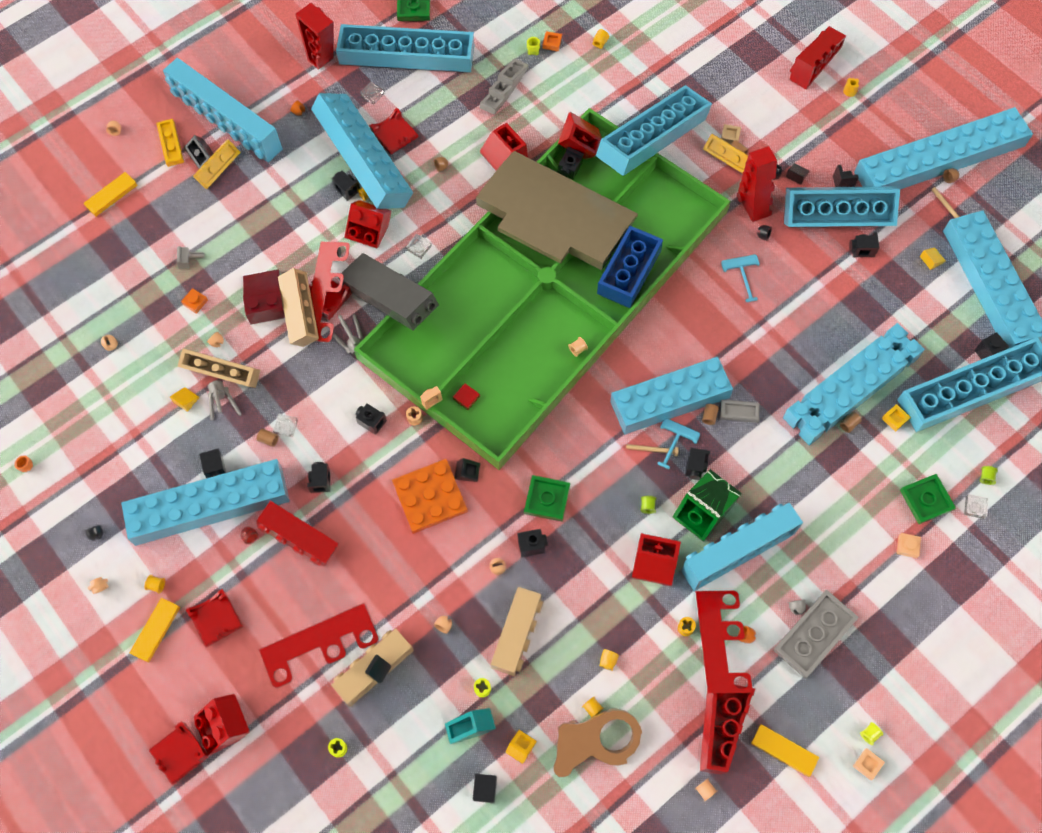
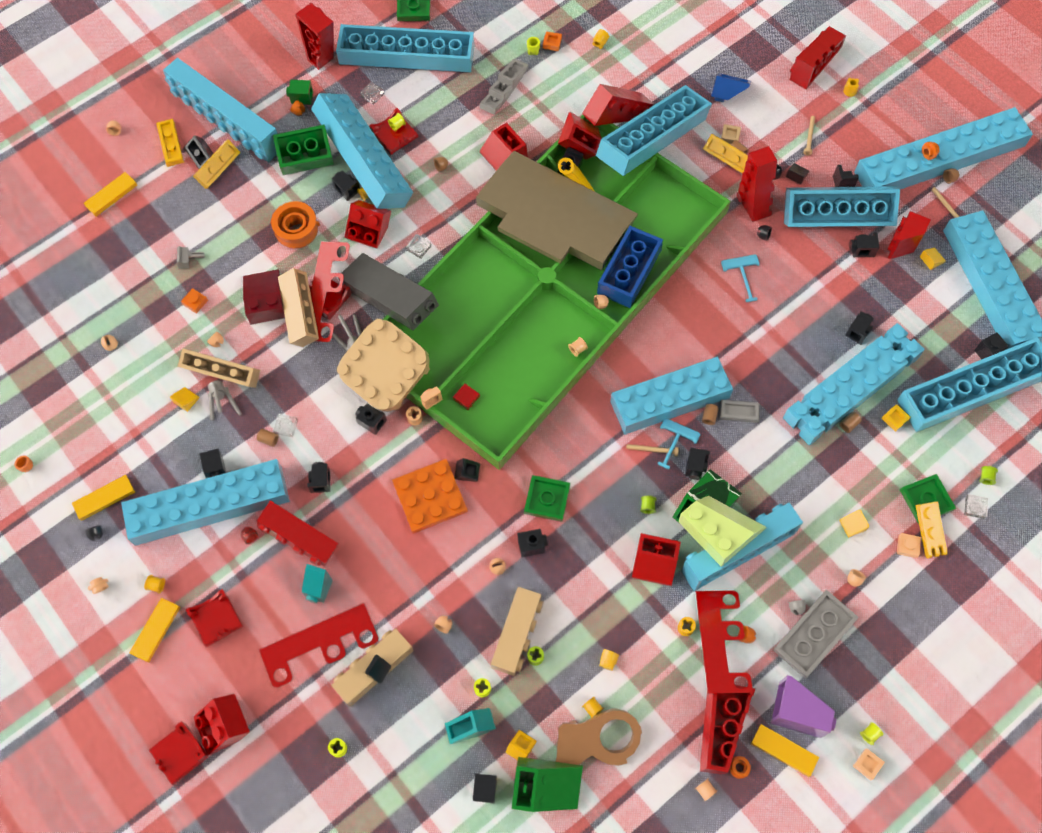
(103, 497): none -> yellow tile
(290, 215): none -> orange piece
(301, 91): none -> green brick
(303, 149): none -> green slope
(316, 584): none -> teal slope
(383, 365): none -> tan plate
(396, 122): none -> neon yellow axle
(539, 660): none -> lime axle
(546, 785): none -> green slope
(574, 173): none -> yellow piece
(601, 301): none -> light nougat hinge
(615, 105): none -> red wedge
(719, 528): none -> yellowish green wedge
(728, 87): none -> blue slope
(746, 767): none -> orange plate
(801, 710): none -> medium lavender slope
(808, 151): none -> tan piece
(854, 523): none -> yellow slope
(856, 578): none -> light nougat hinge
(860, 327): none -> black brick
(908, 235): none -> red slope
(930, 150): none -> orange plate
(931, 529): none -> yellow hinge

